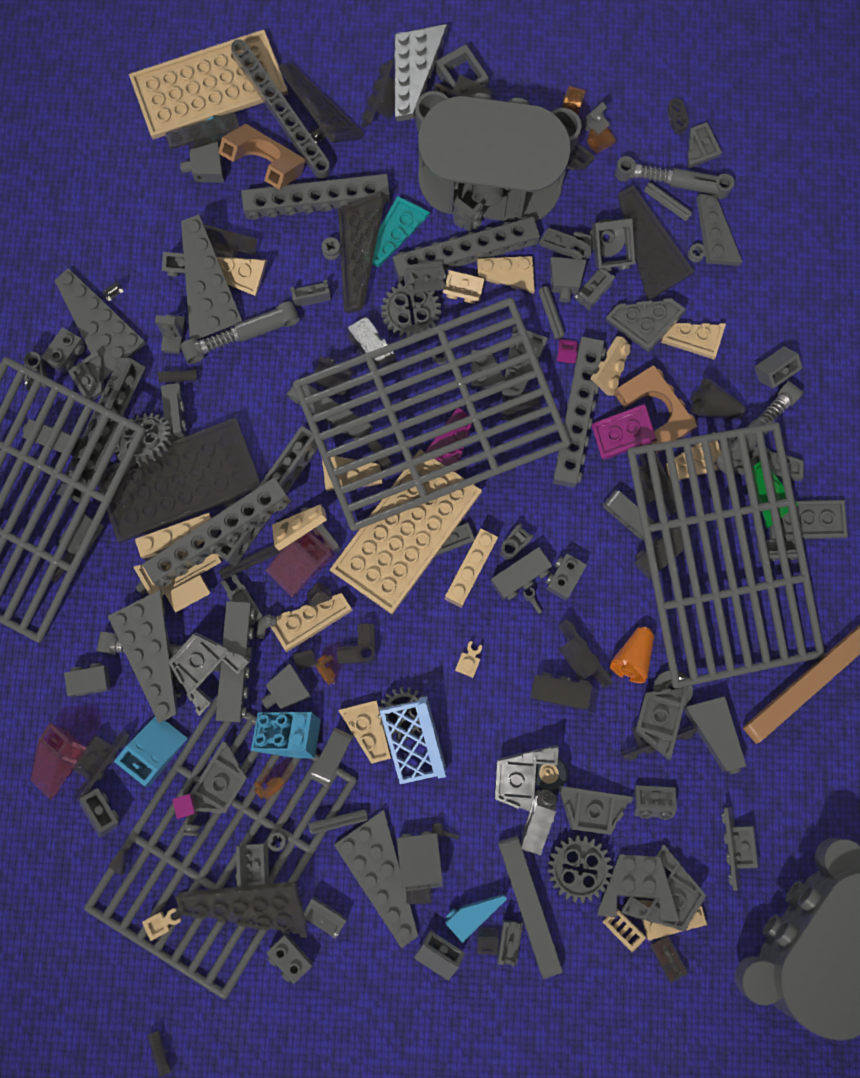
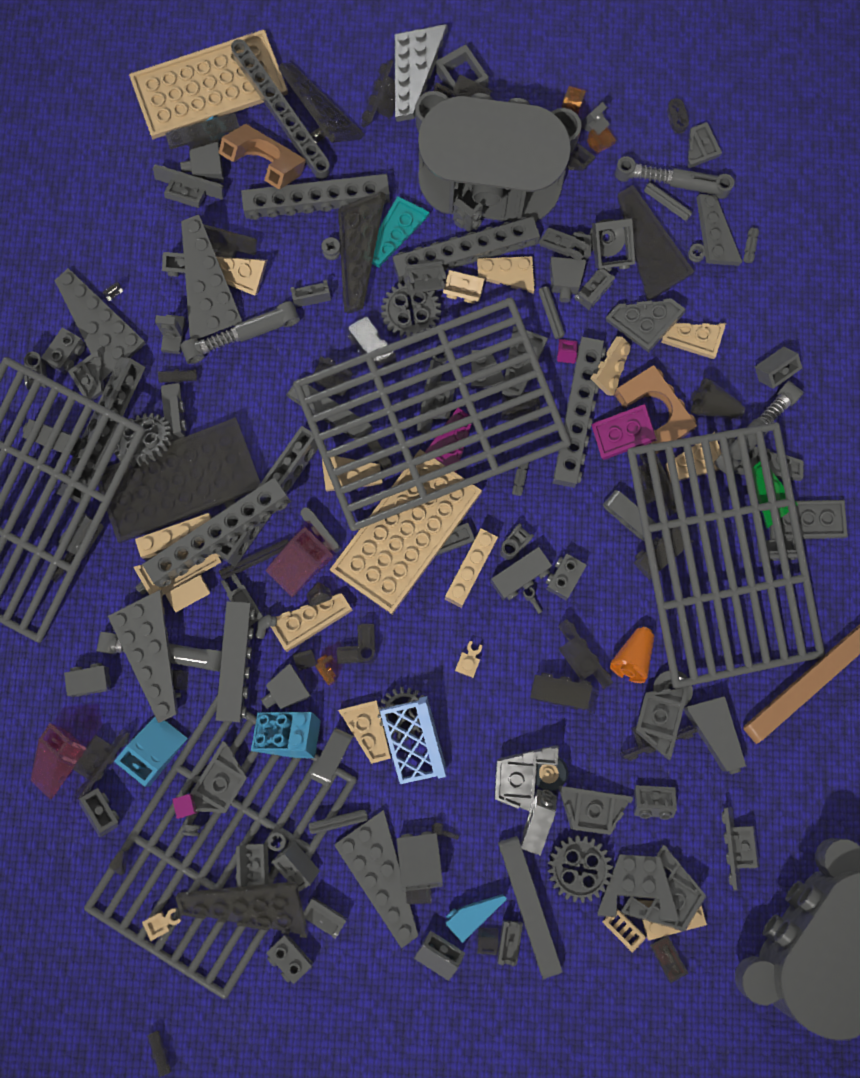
(185, 187): none -> dark grey bracket
(197, 661): dark grey wing -> none
(273, 787): clear orange bracket -> none
(296, 526): tan wing -> none
(296, 866): none -> dark grey hinge
(436, 401): none -> dark grey bracket
(520, 480): none -> dark grey axle
(751, 244): none -> dark grey axle

